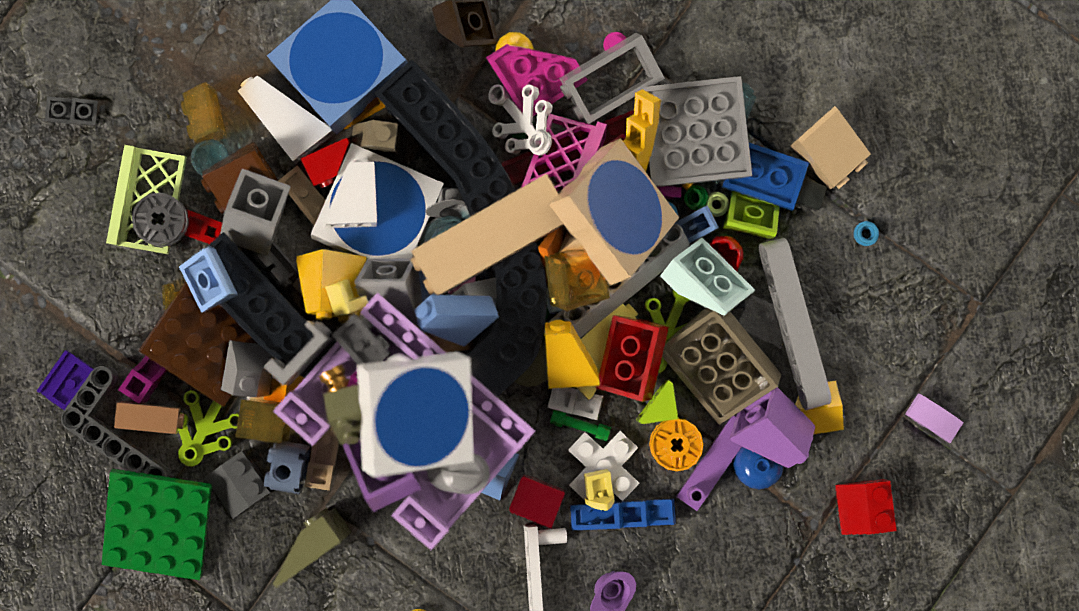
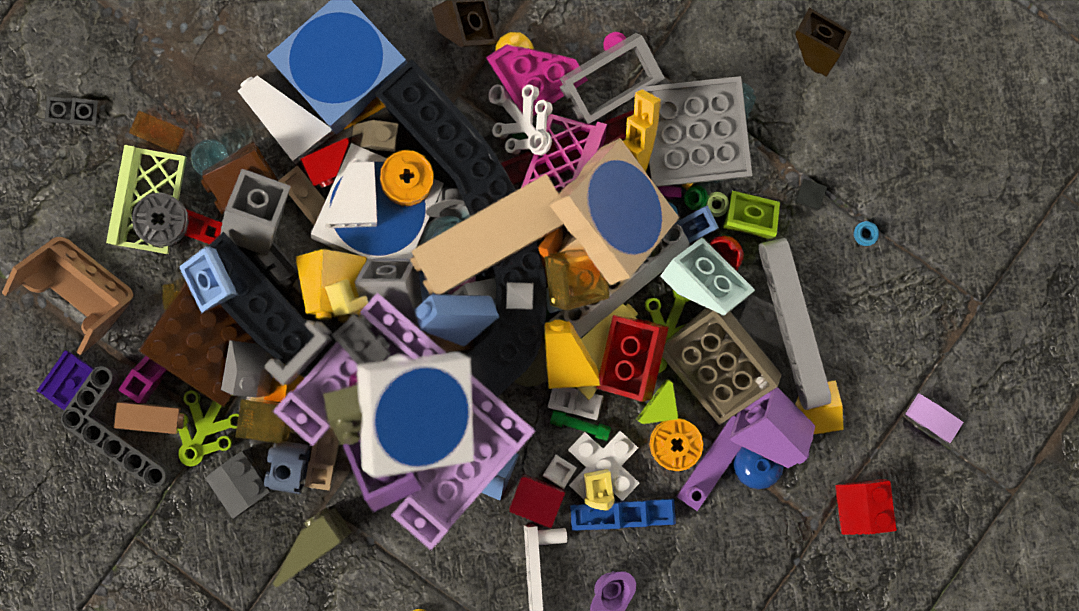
(77, 280): none -> medium nougat windscreen
(156, 524): green plate -> none
(157, 131): none -> clear orange plate
(203, 113): clear yellow slope -> none
(335, 378): pearl gold wheel -> none
(406, 163): none -> light orange wheel
(461, 478): light grey piece -> none
(519, 295): none -> light grey slope
(559, 471): none -> white tile
(774, 177): blue plate -> none
(821, 41): none -> dark brown slope
(832, 149): tan slope -> none

